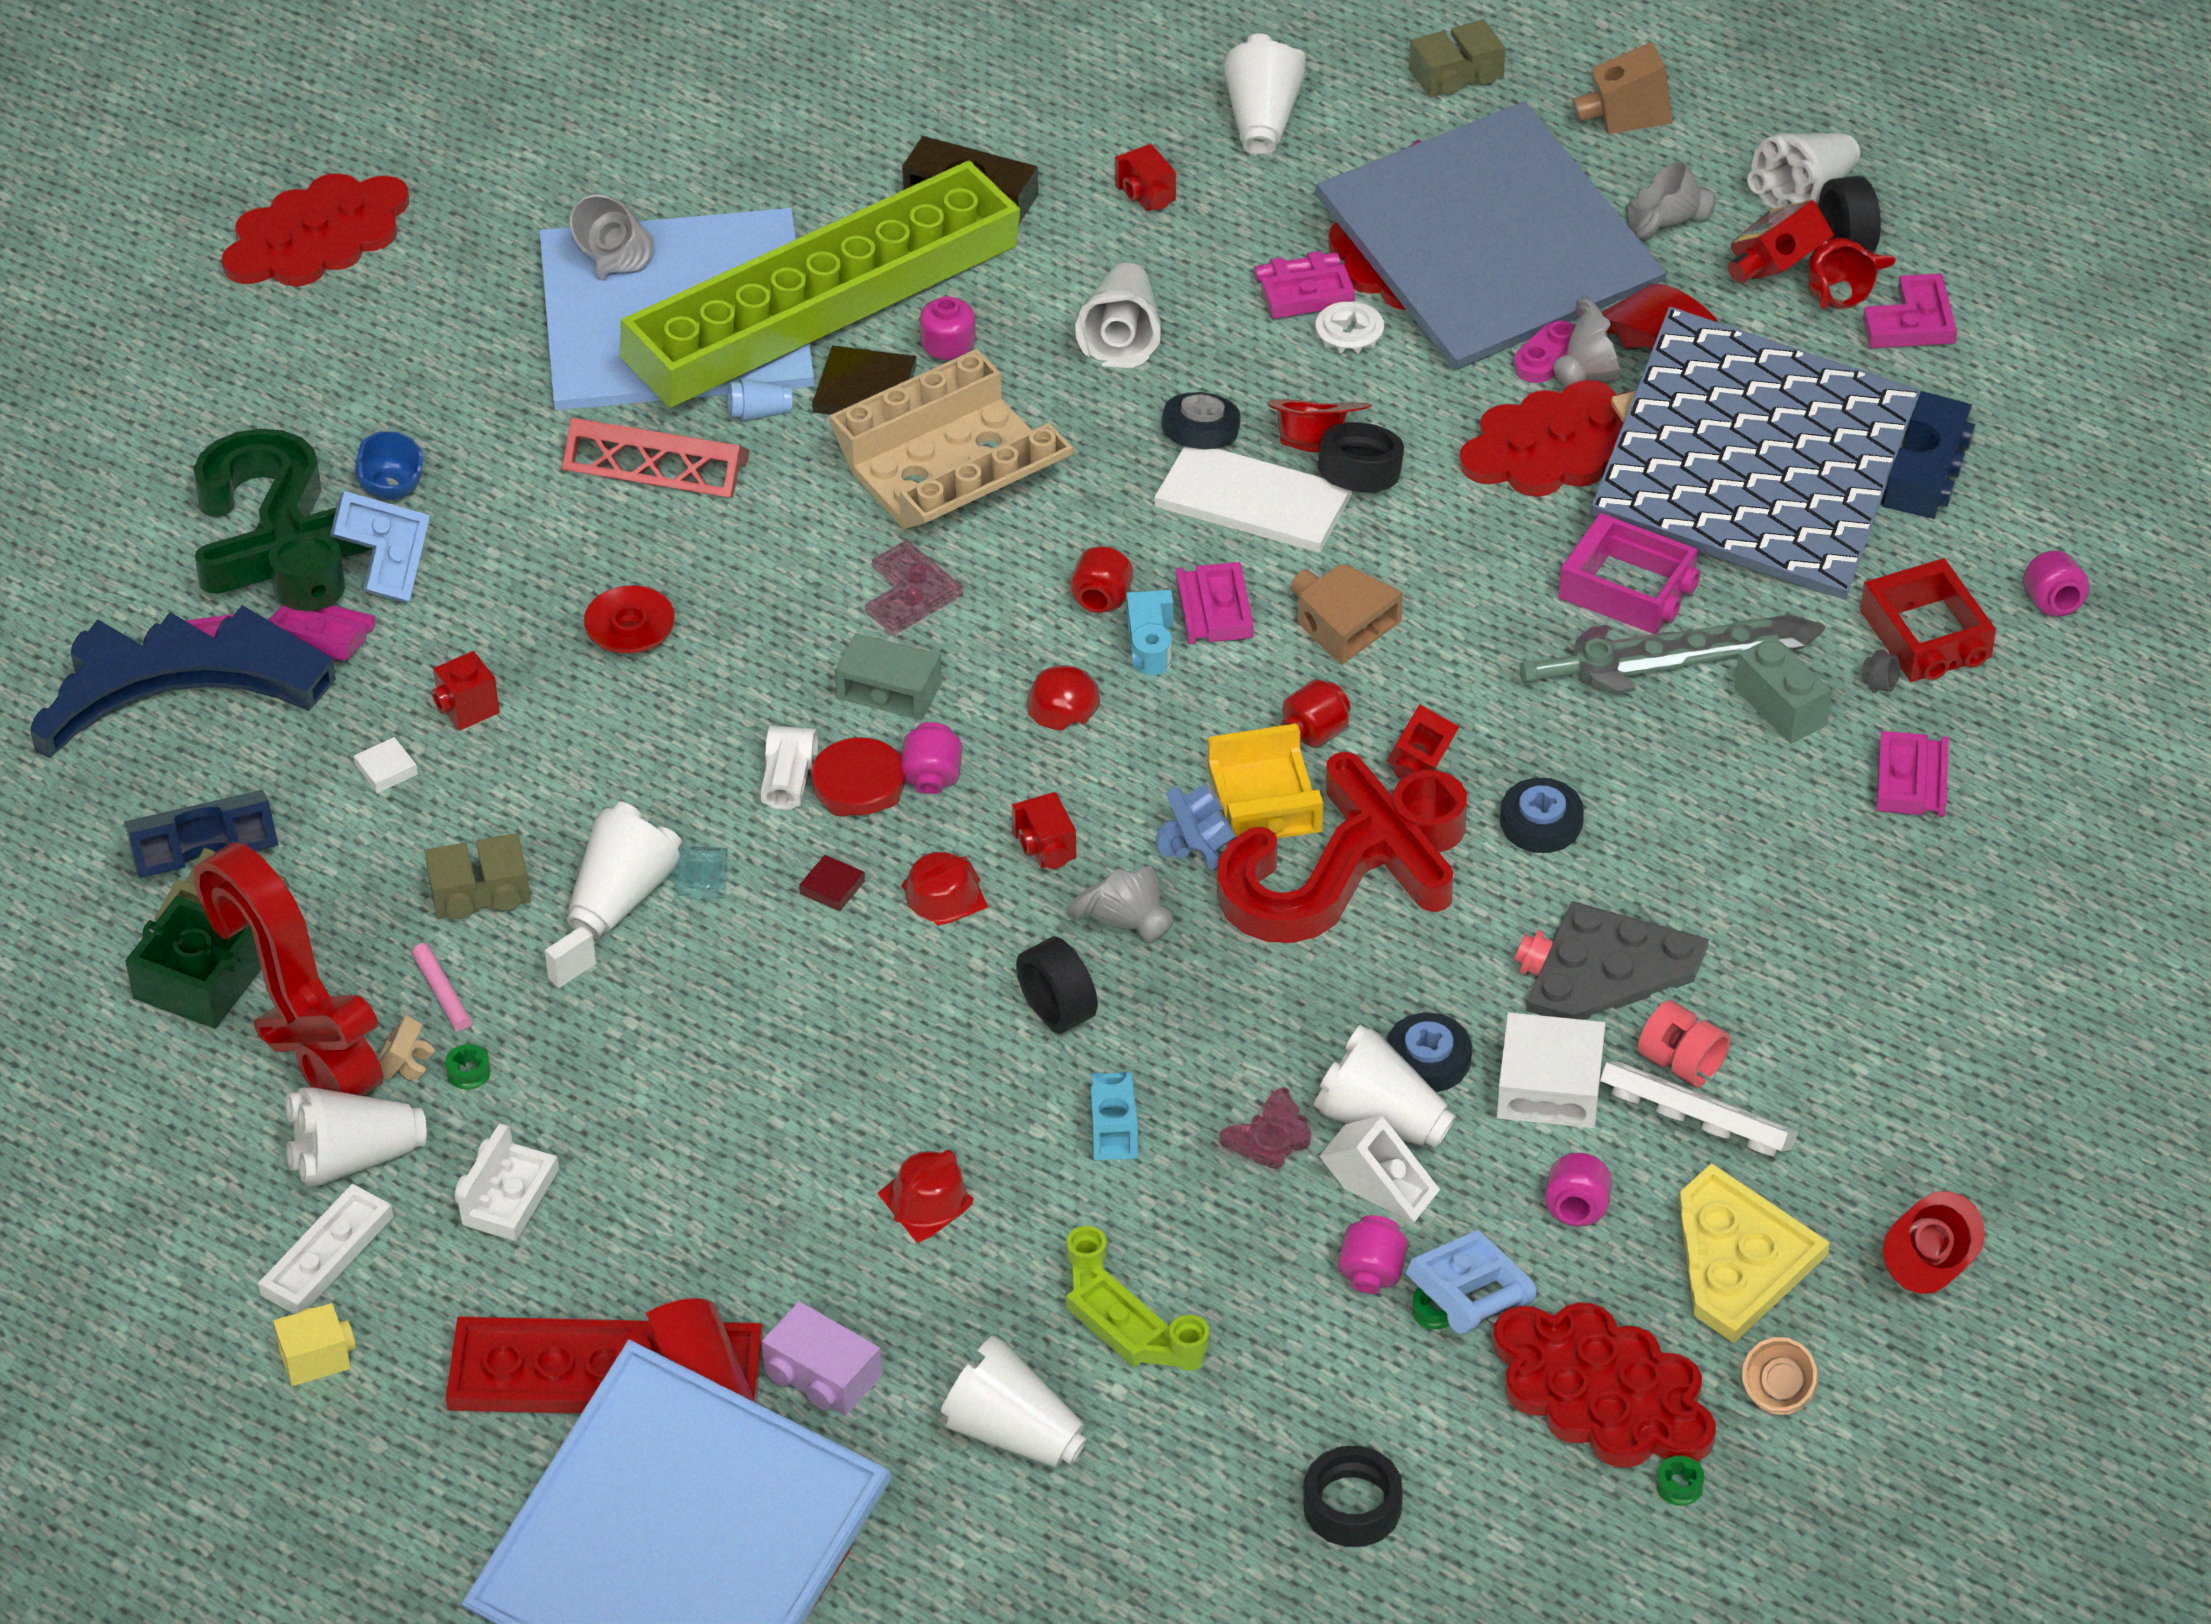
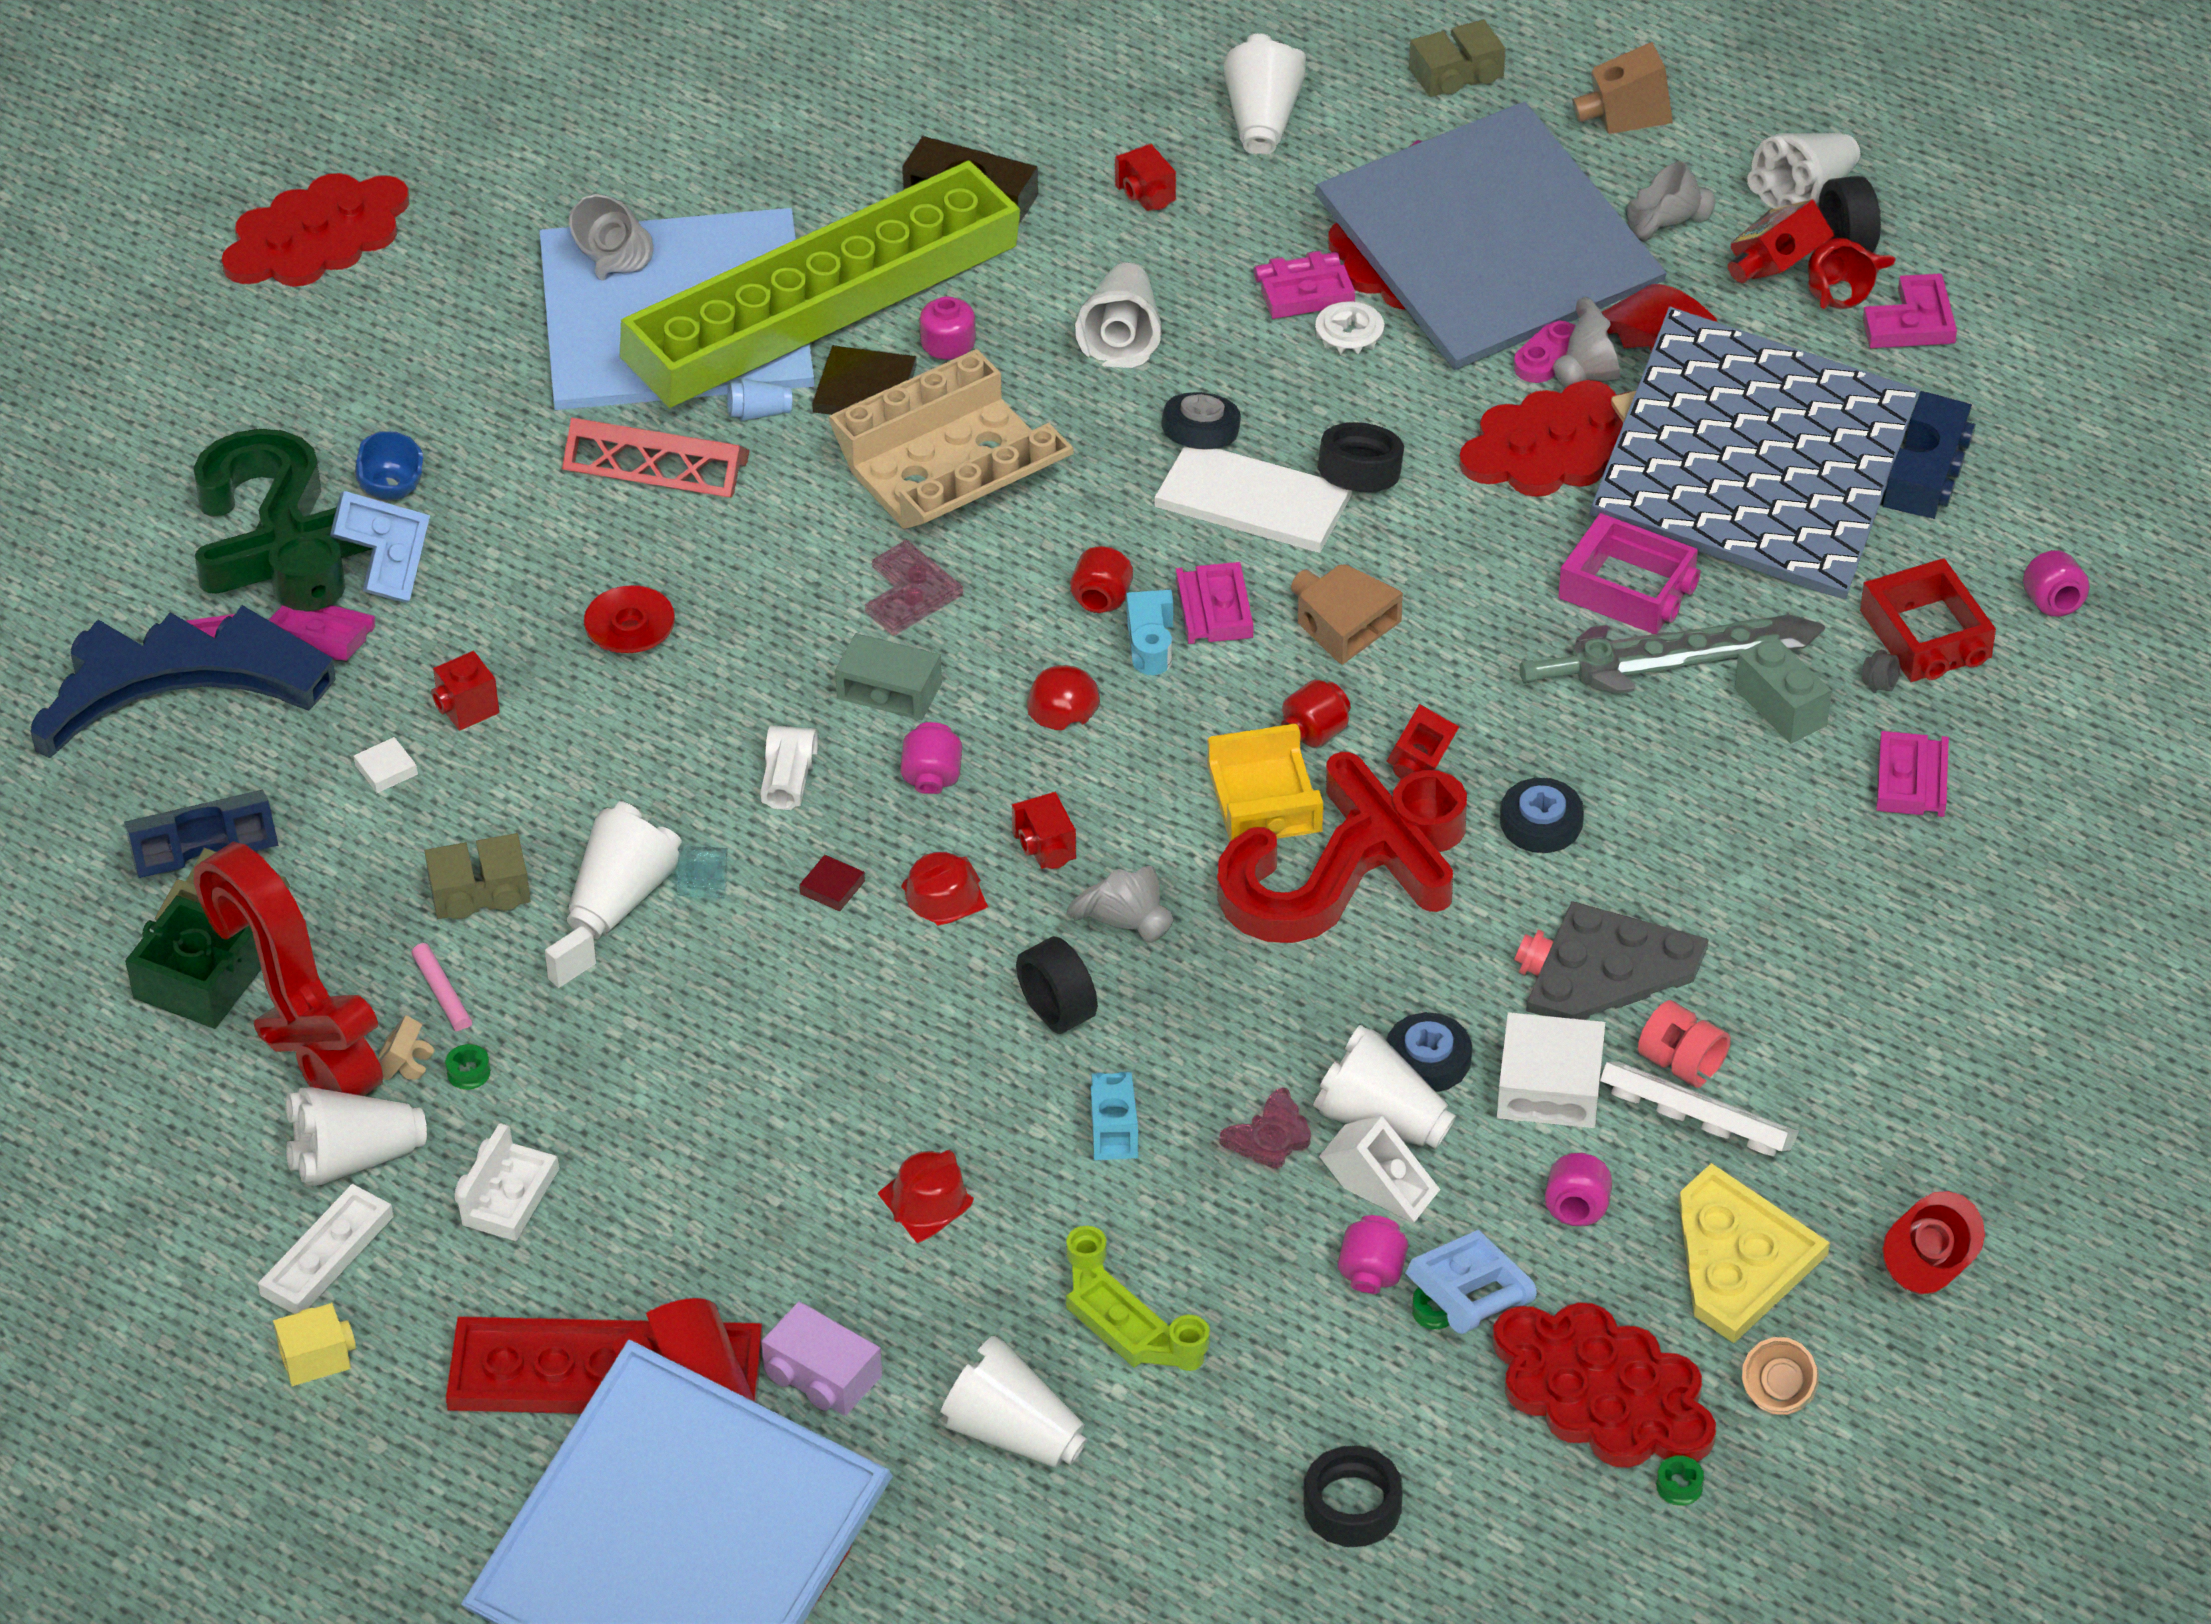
(858, 776): red tile -> none
(1197, 825): medium blue hips -> none
(1304, 422): red piece -> none

